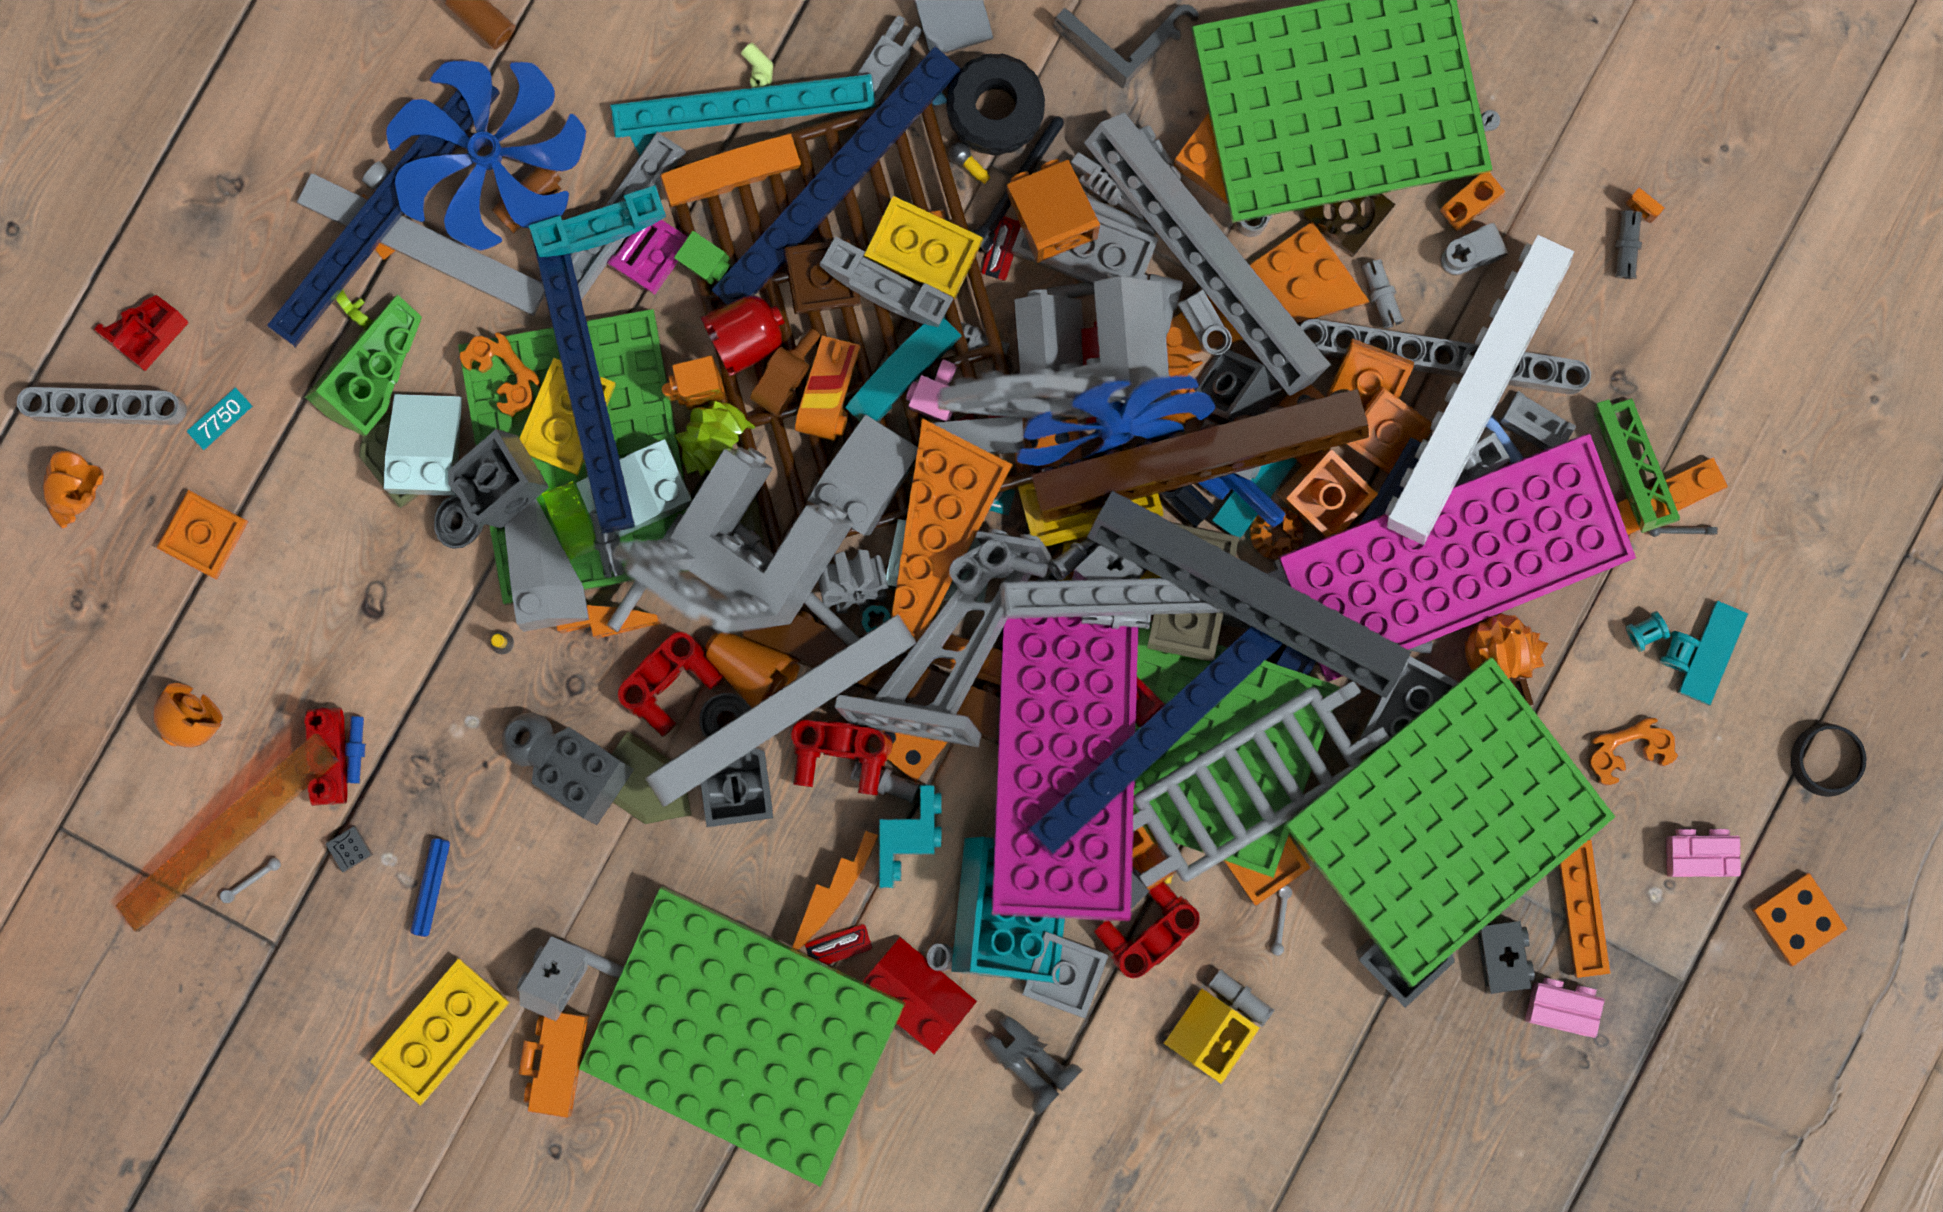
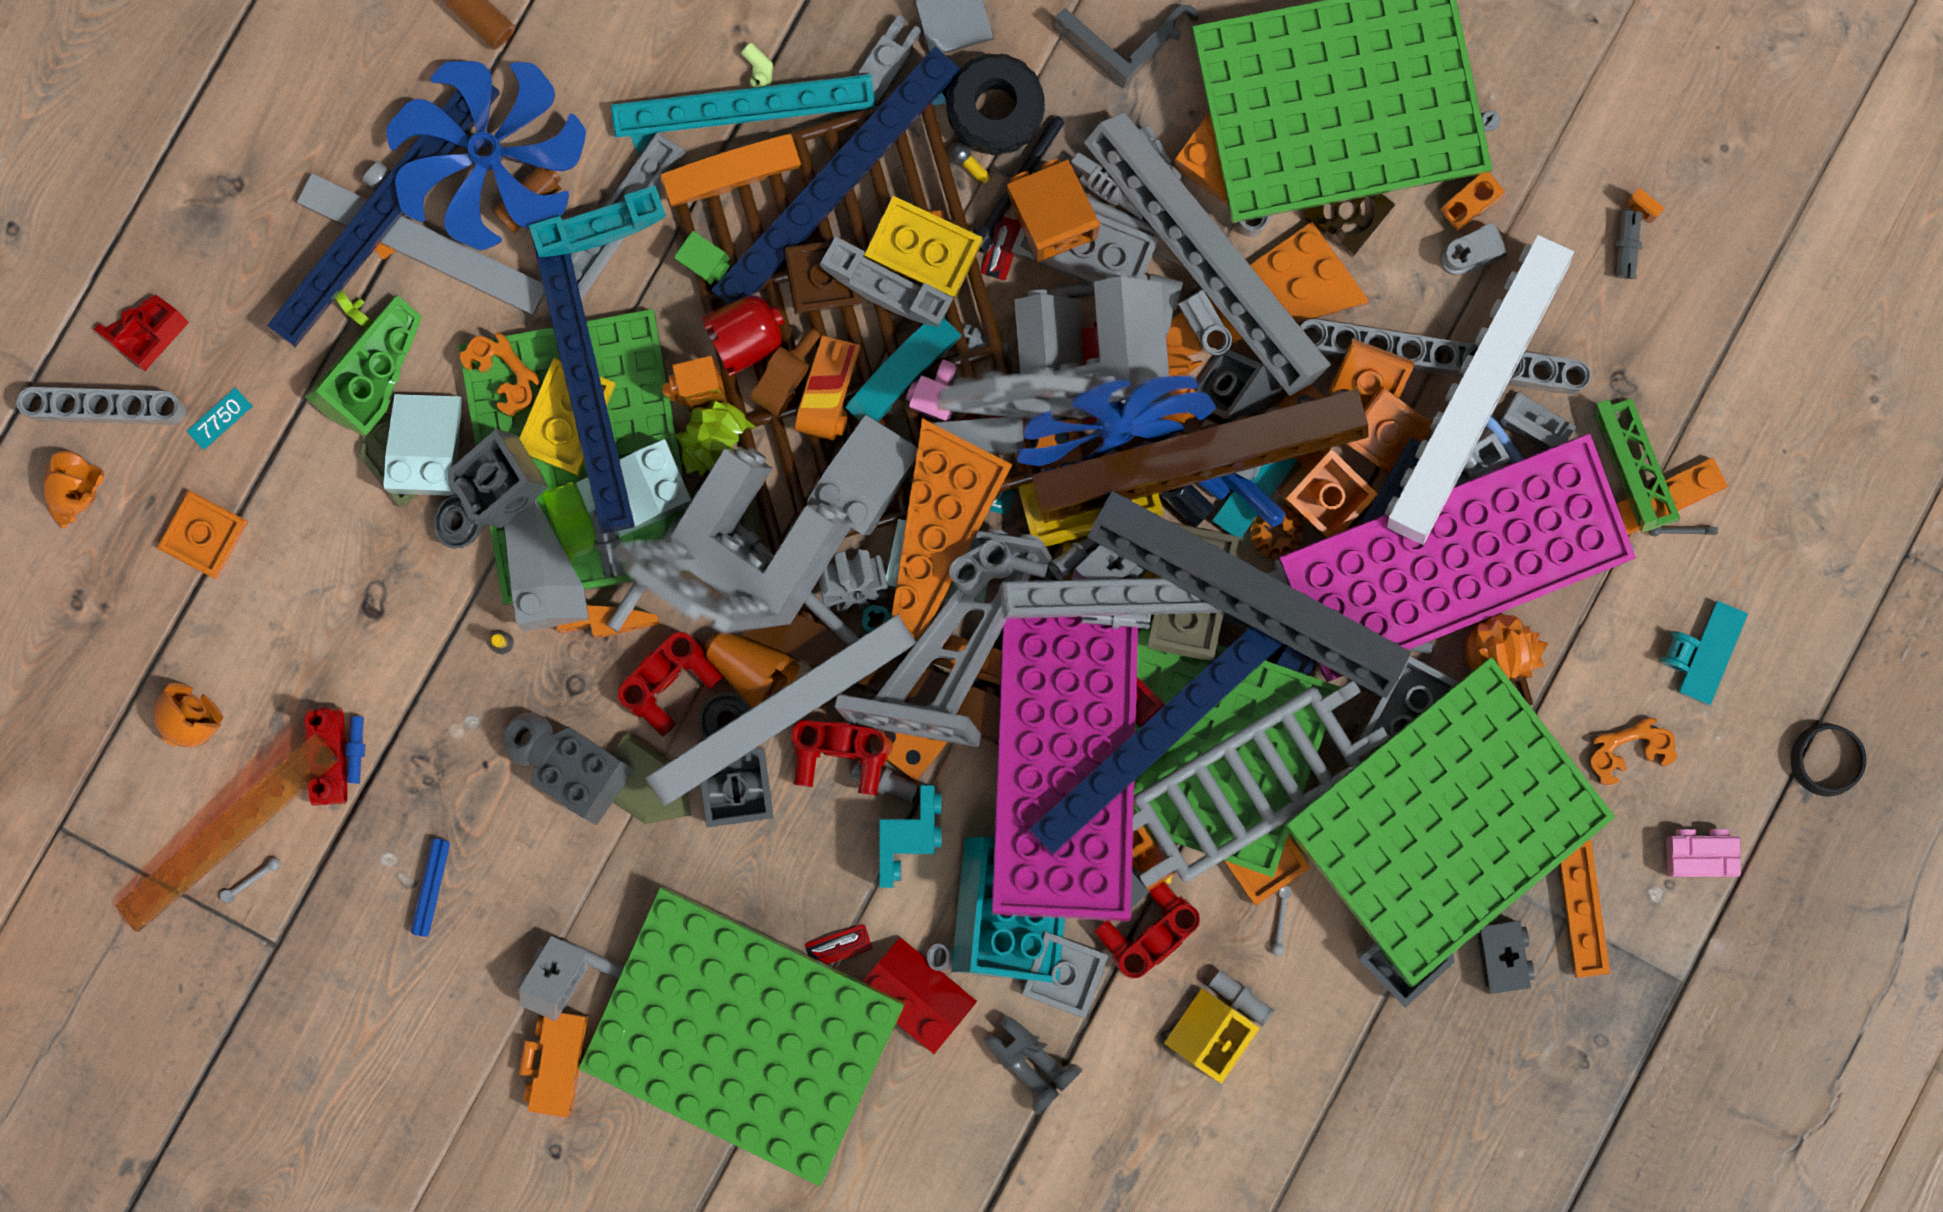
(349, 849): dark grey tile -> none
(440, 1031): yellow plate -> none
(656, 258): dark pink plate -> none
(827, 900): orange slope -> none
(1382, 294): light grey pin -> none
(1565, 1009): bright pink brick -> none
(1660, 630): teal bush -> none
(1799, 919): orange tile -> none

